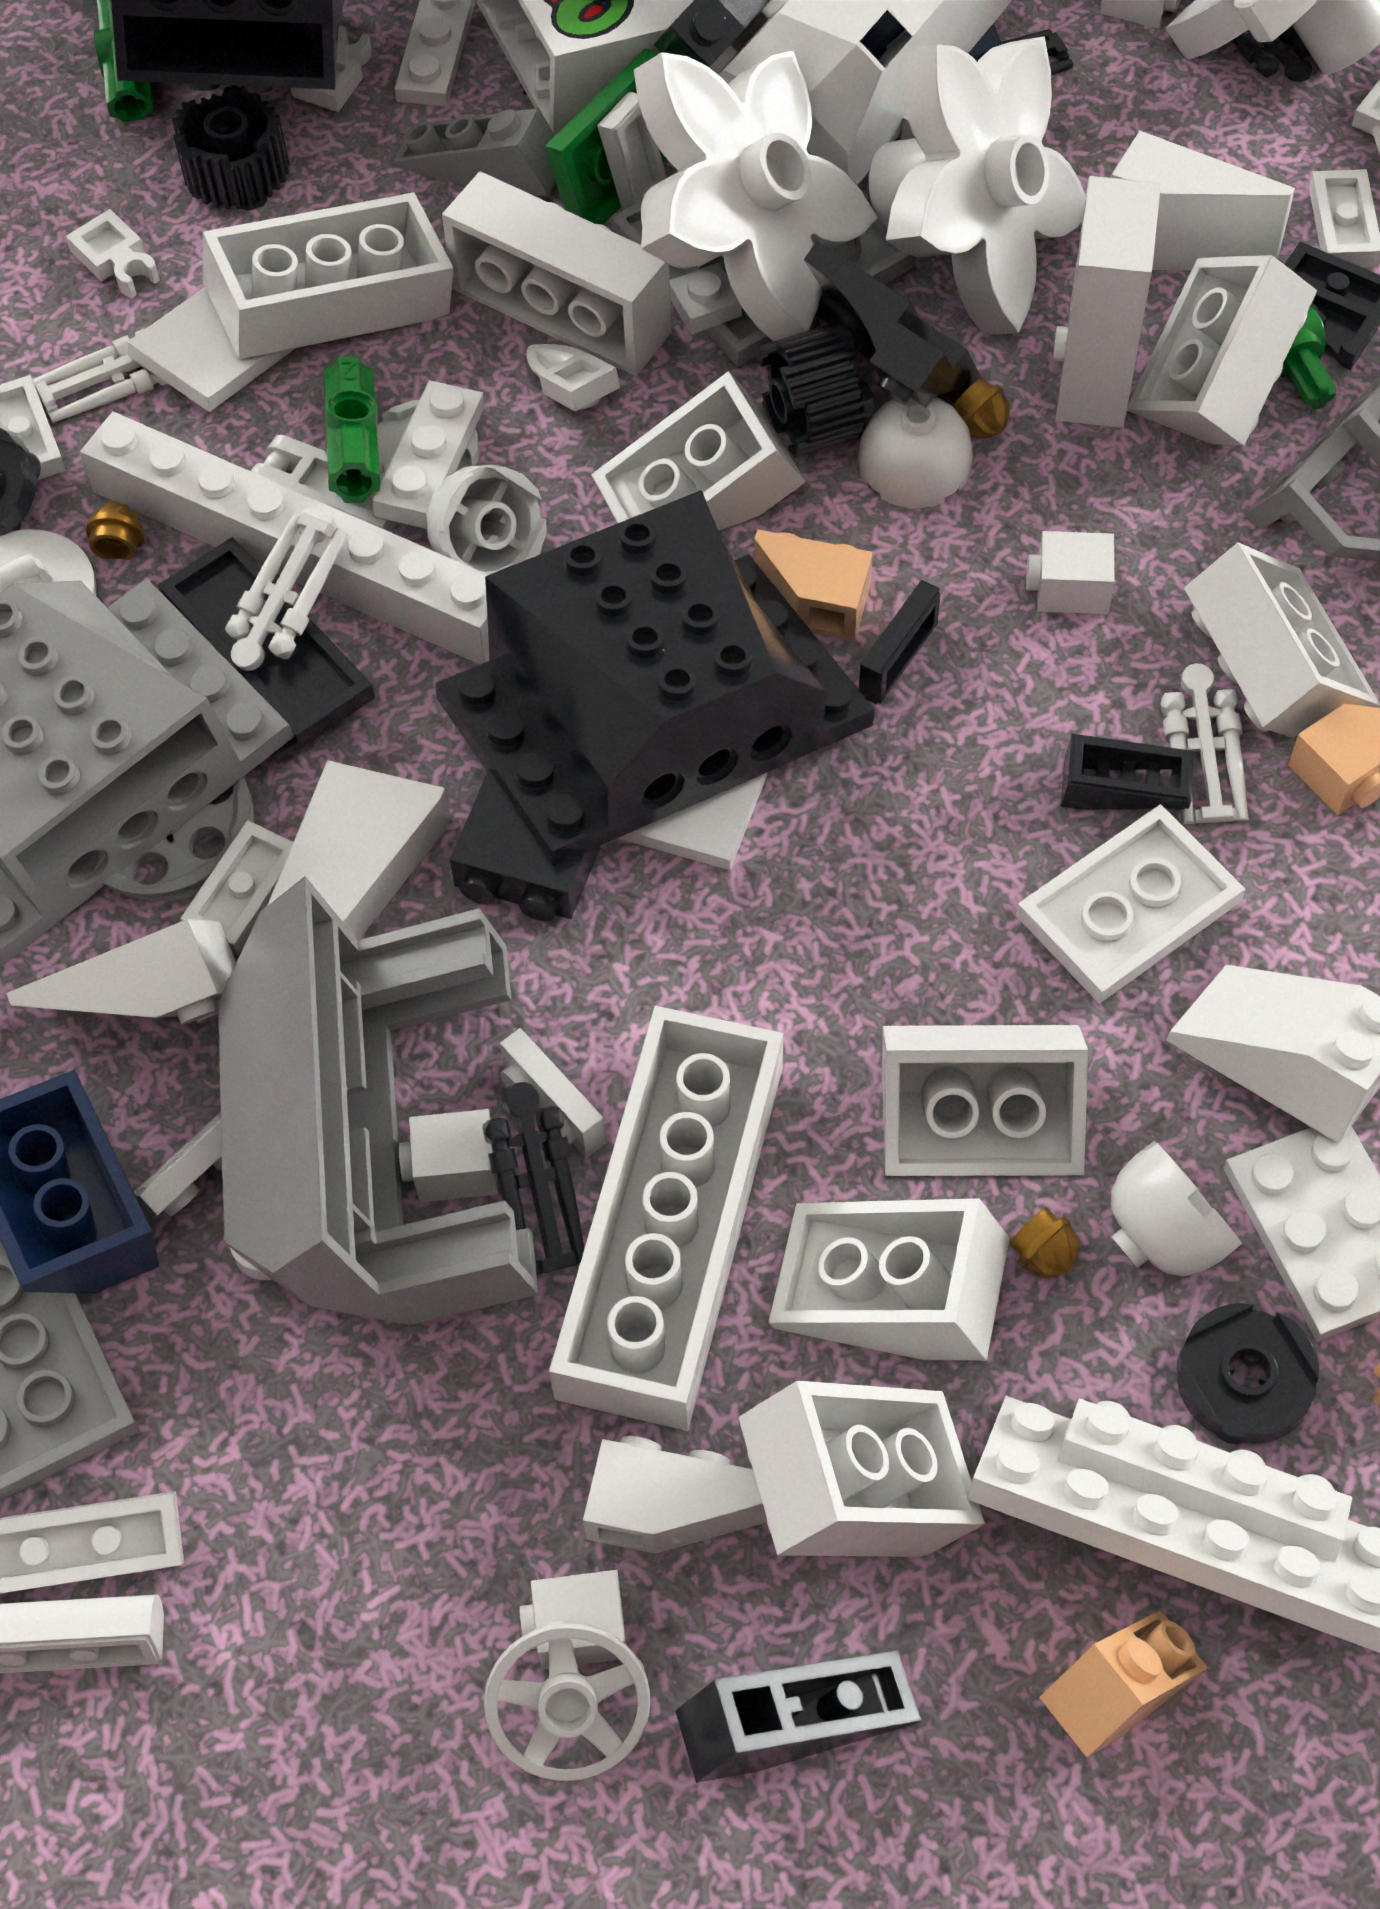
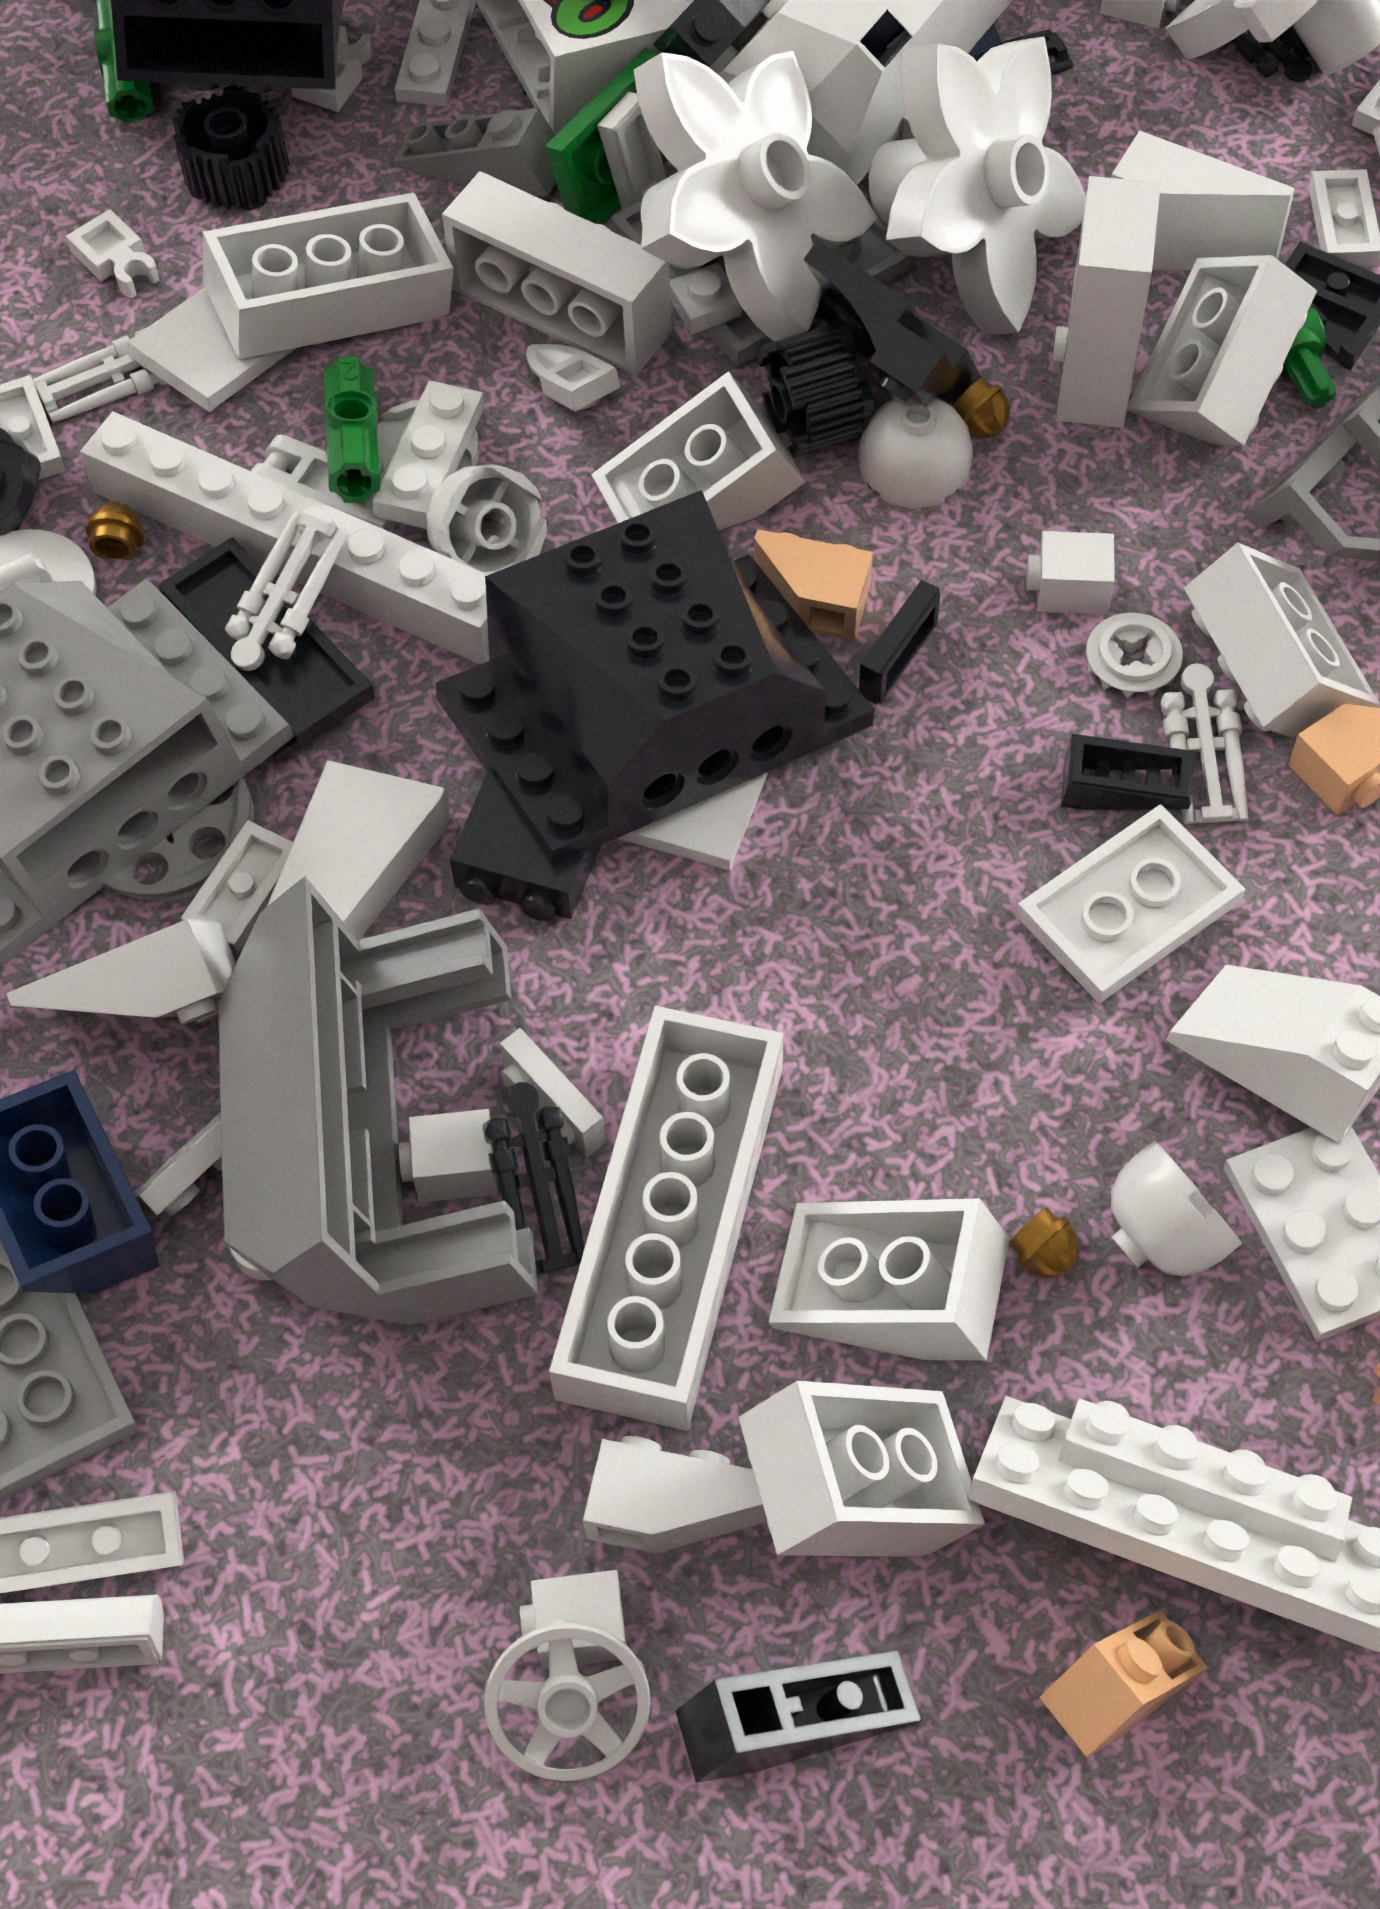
(984, 1100): white slope -> none
(1129, 633): none -> white gear
(1235, 1410): black plate -> none

